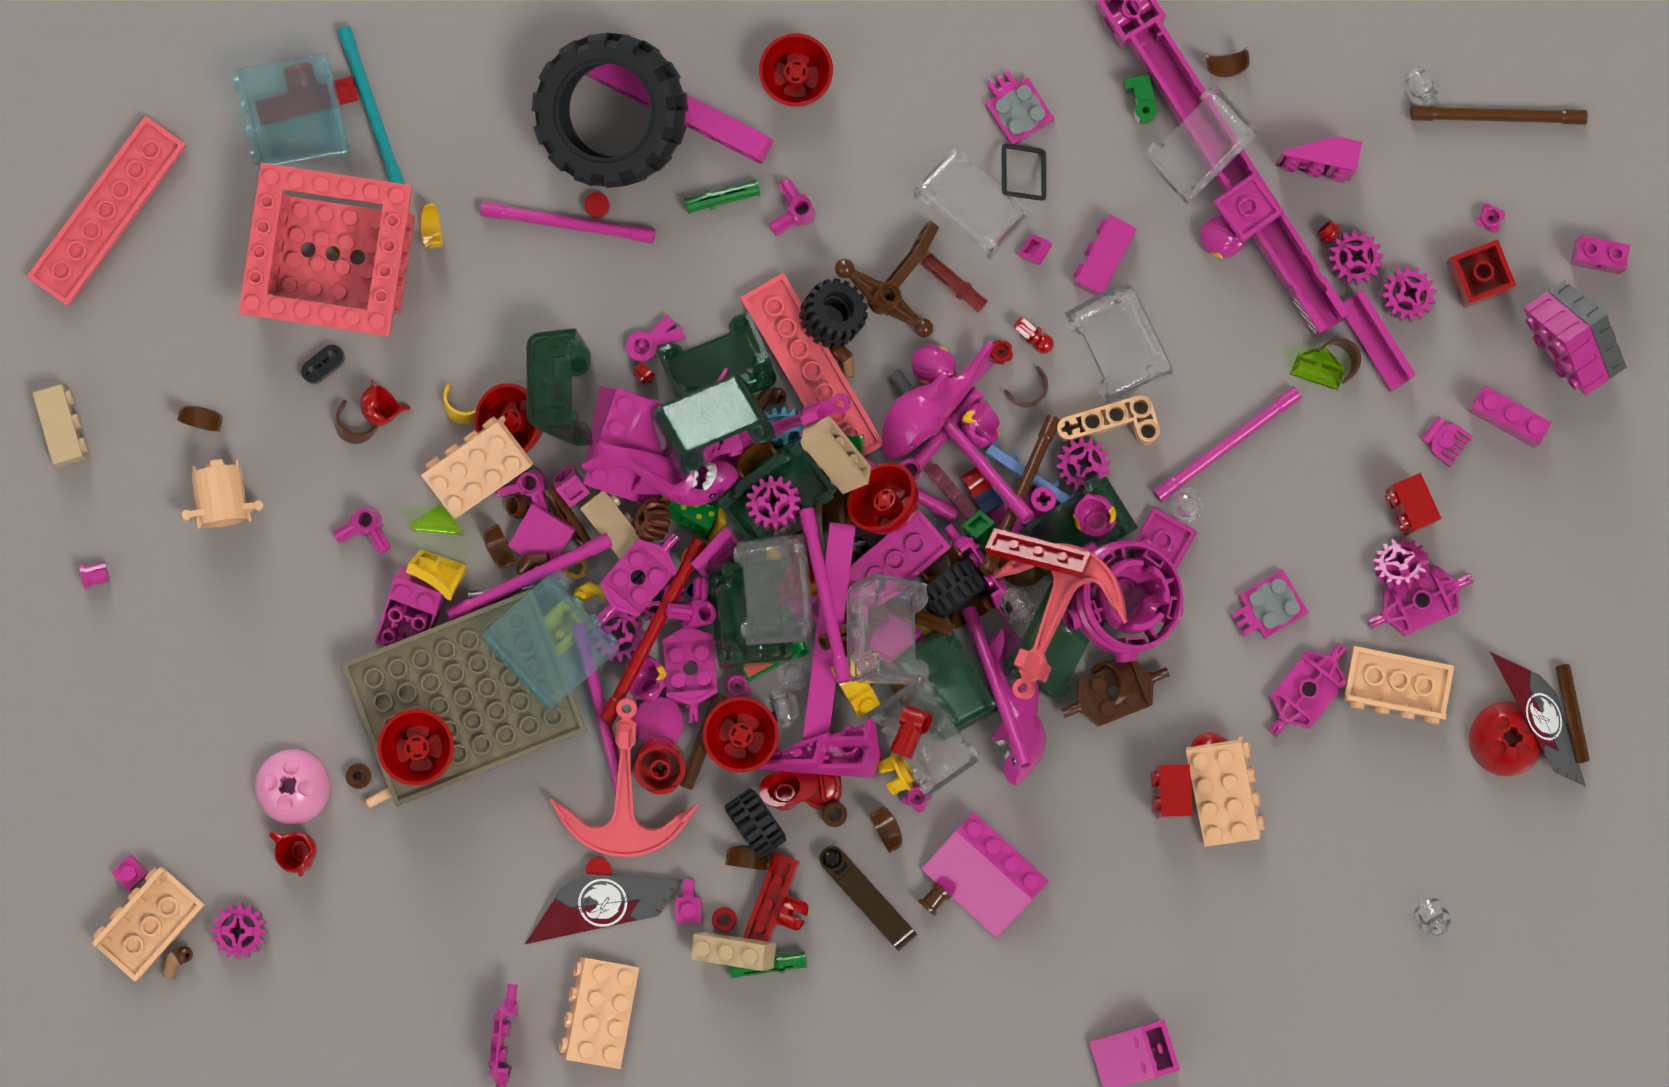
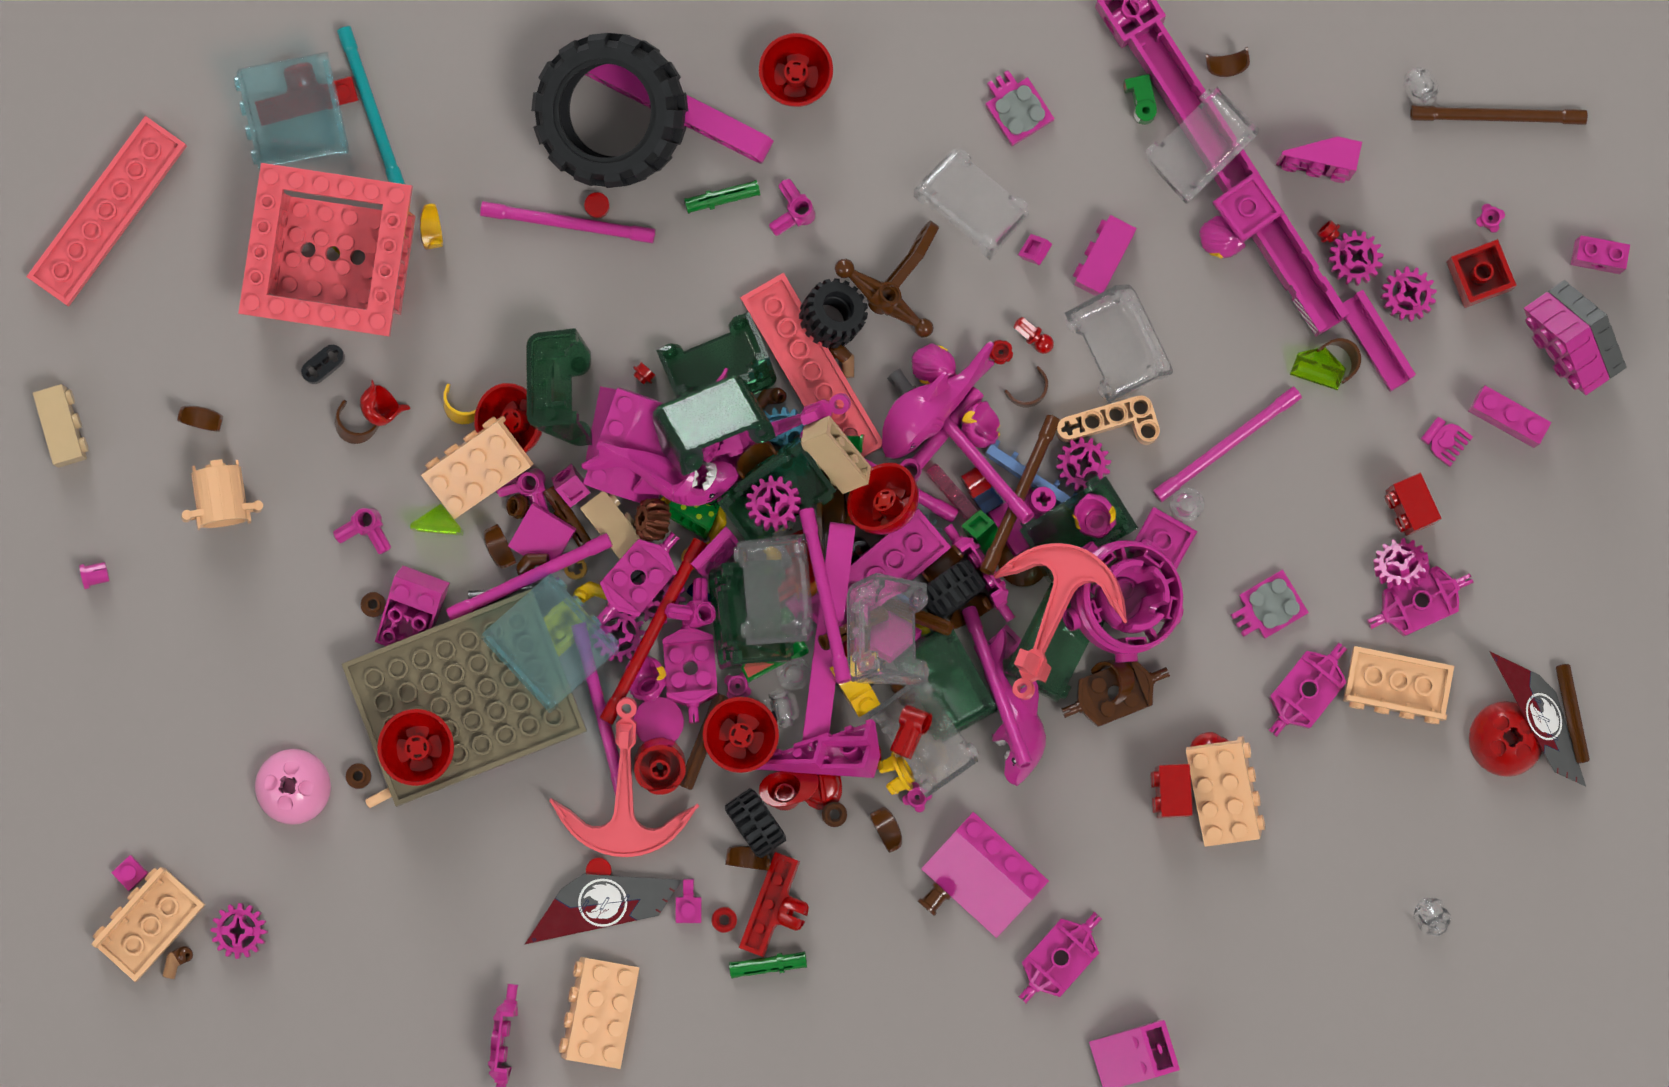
(294, 851): red hair -> none
(380, 607): none -> reddish brown plate
(437, 571): yellow plate -> none
(643, 345): dark pink piece -> none
(733, 951): tan brick -> none
(867, 897): dark brown piece -> none
(954, 282): clear red pin -> none
(1004, 172): black piece -> none
(1018, 606): clear head -> none
(1038, 553): plate -> none
(1040, 966): none -> dark pink plate

